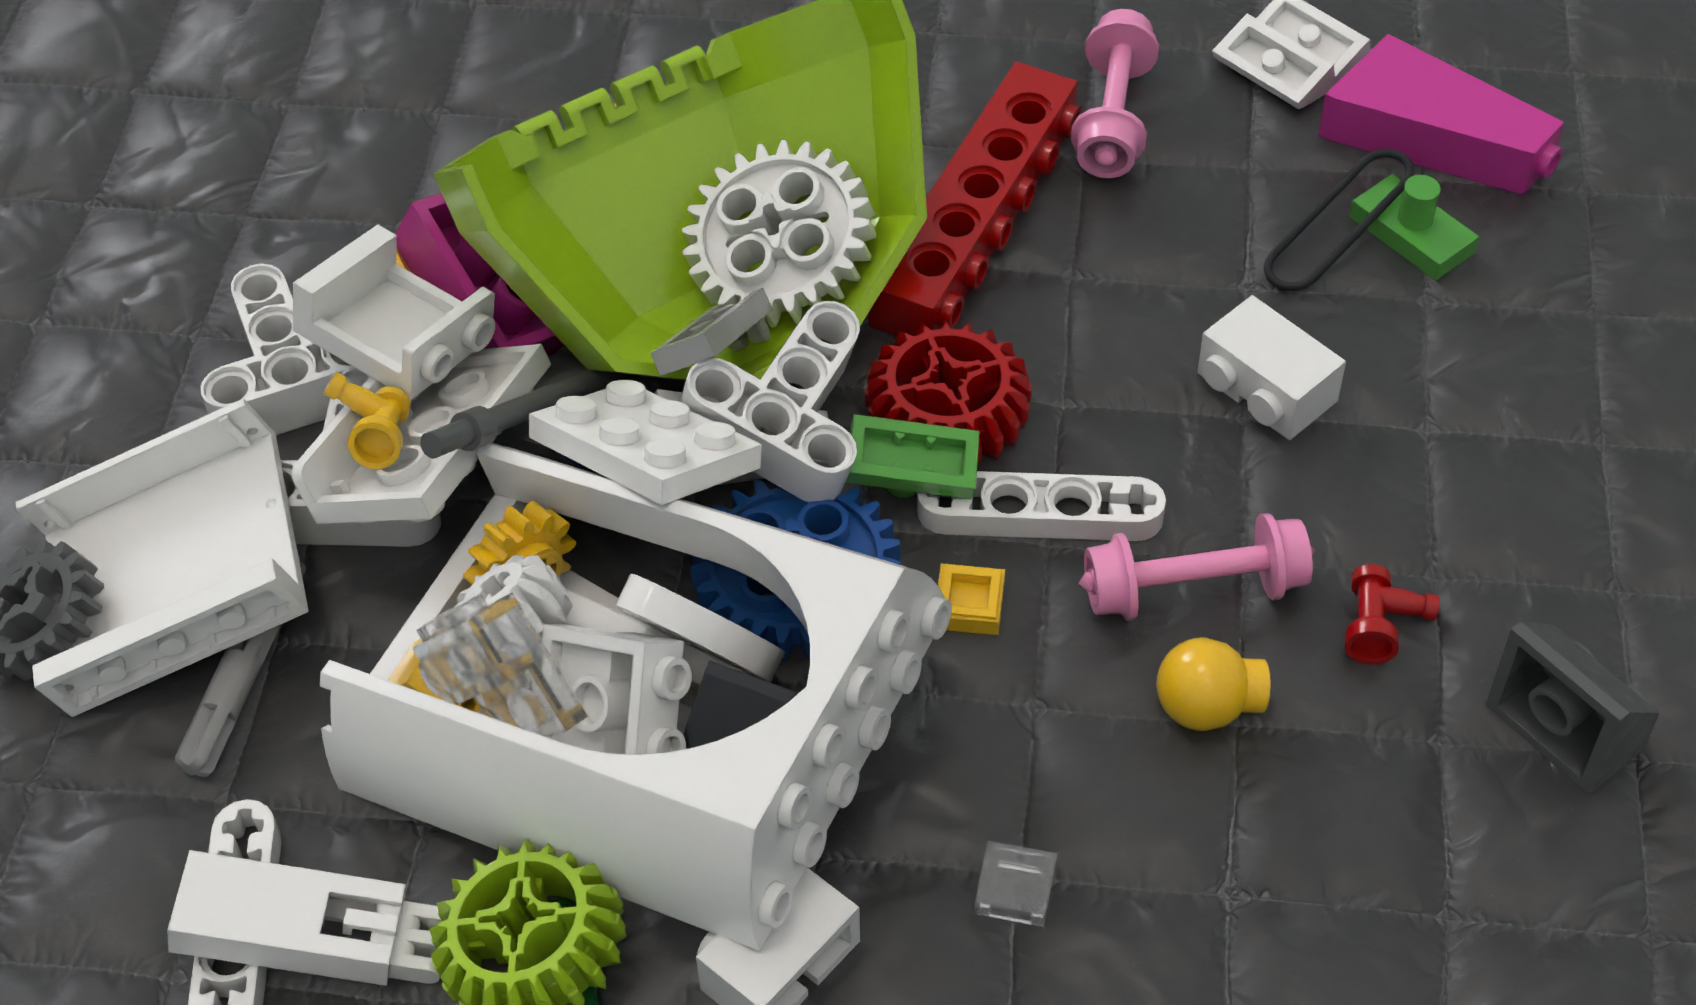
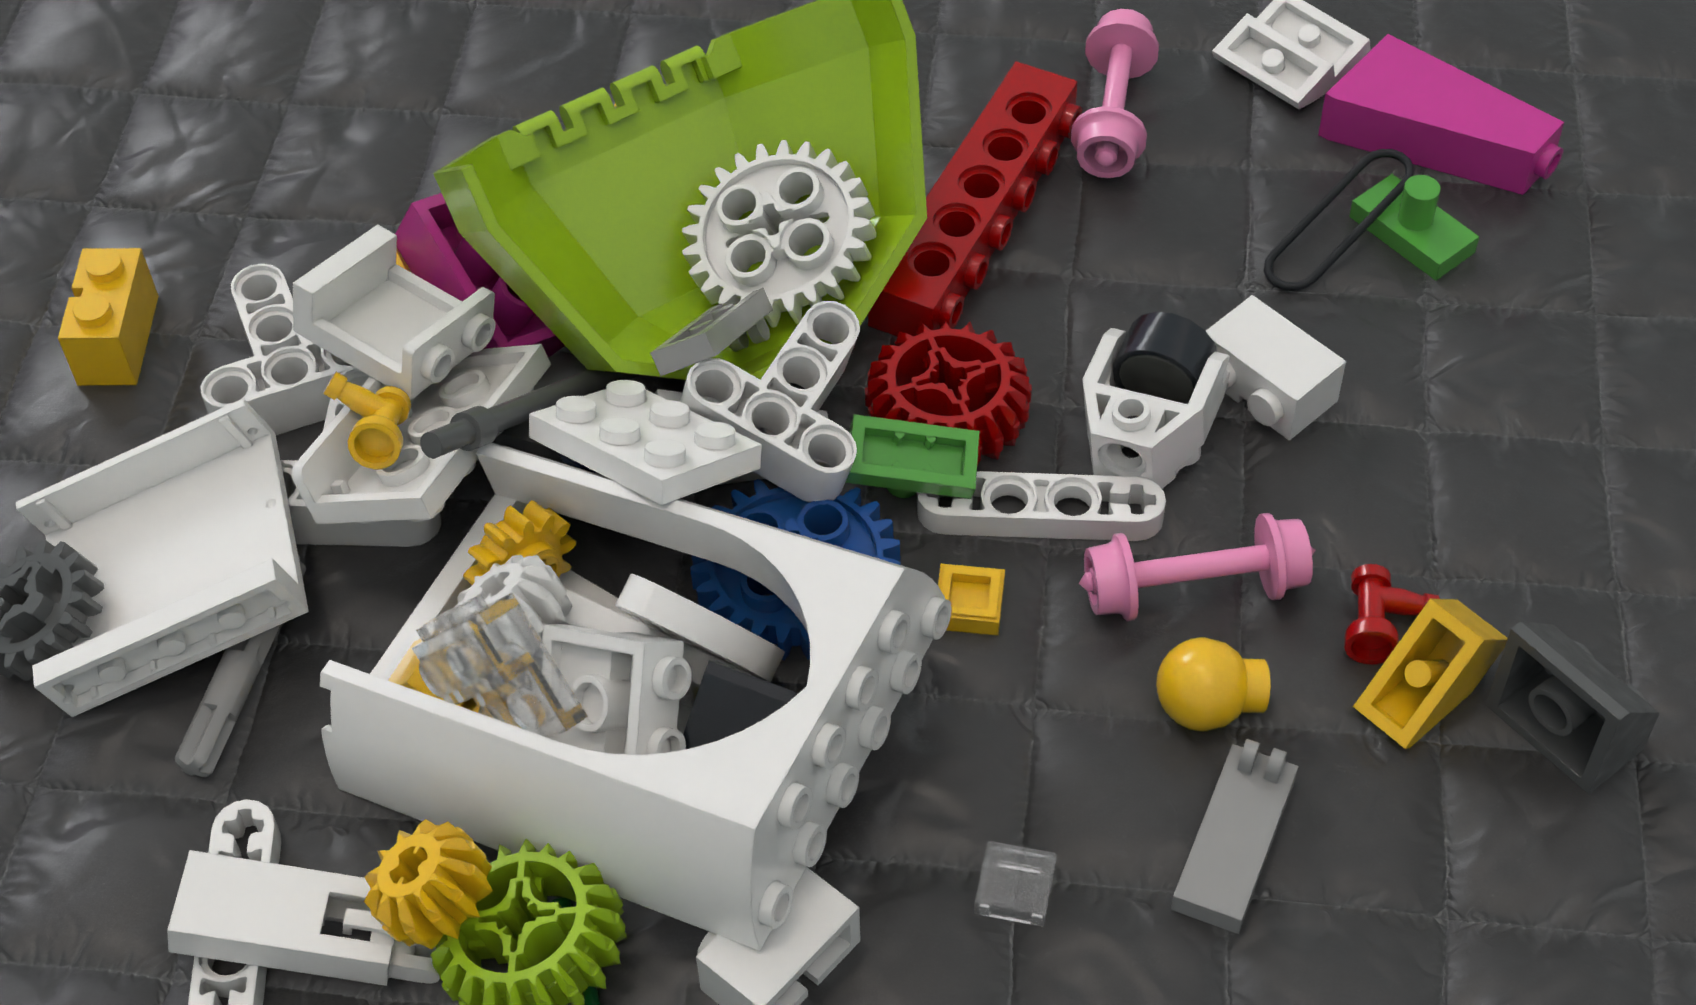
(109, 316): none -> yellow piece
(428, 884): none -> yellow gear
(1165, 378): none -> white piece
(1235, 837): none -> light grey hinge
(1430, 670): none -> yellow slope

